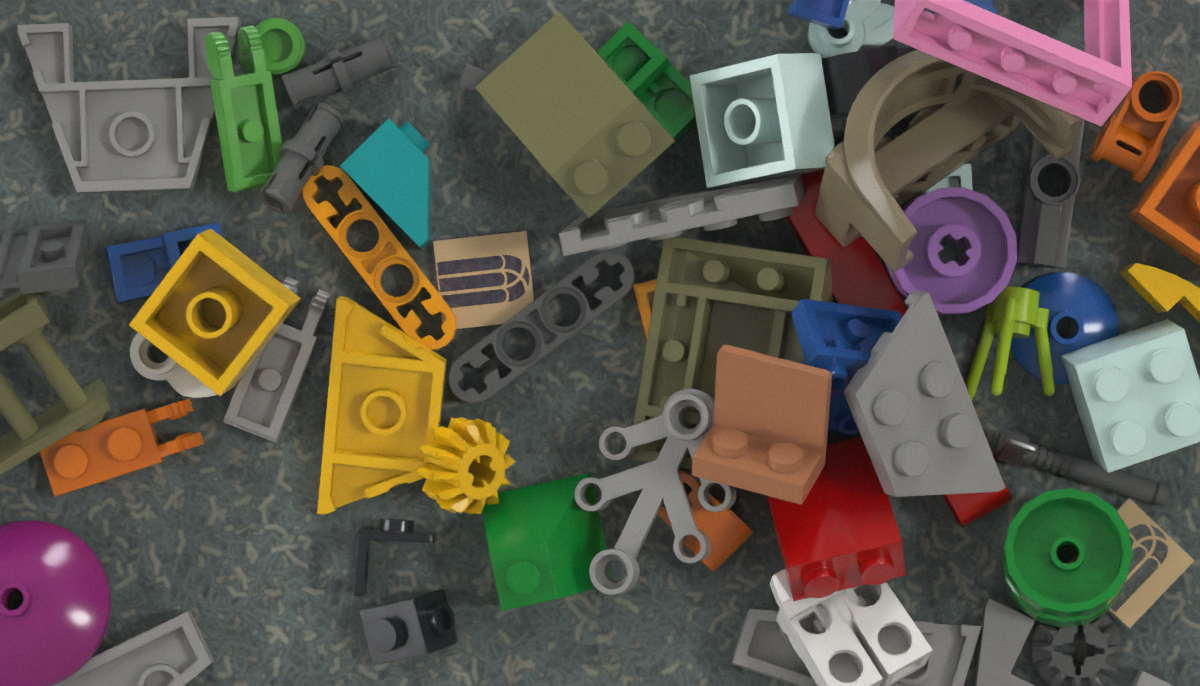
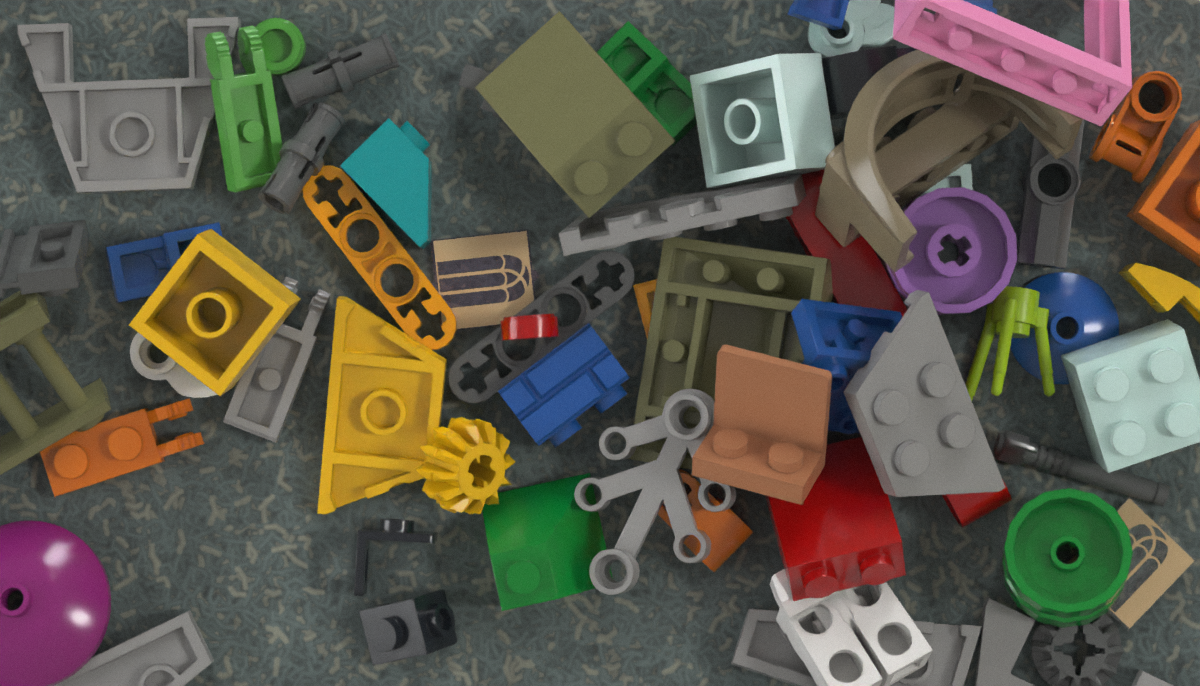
(529, 327): none -> red tile
(565, 386): none -> blue brick

